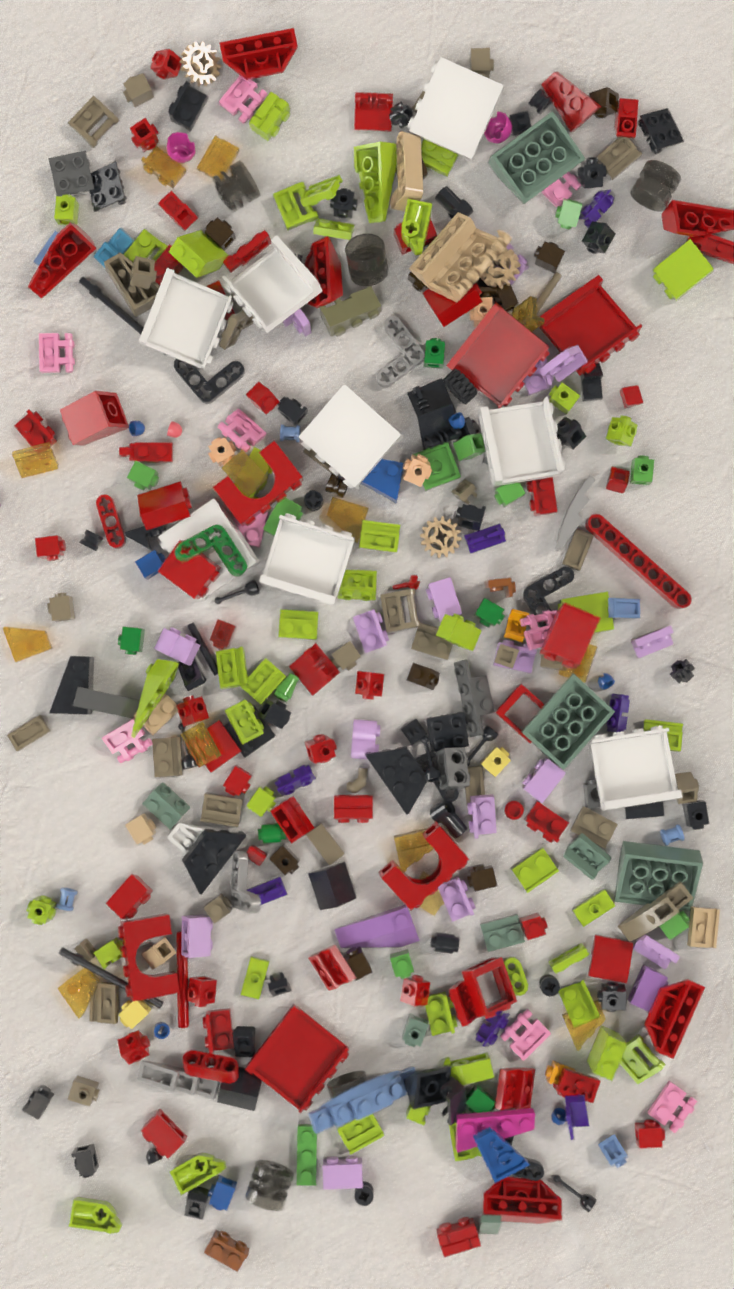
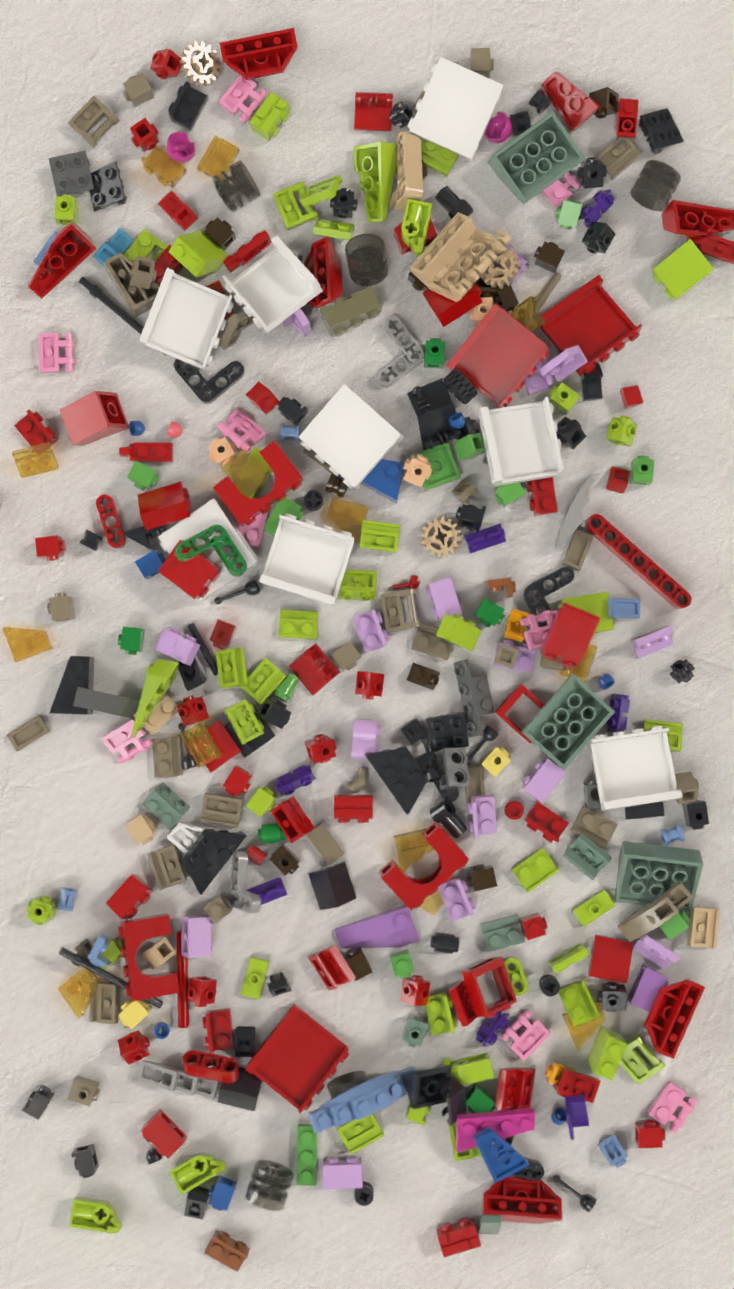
(99, 947): none -> medium blue bracket
(167, 867): none -> dark tan plate

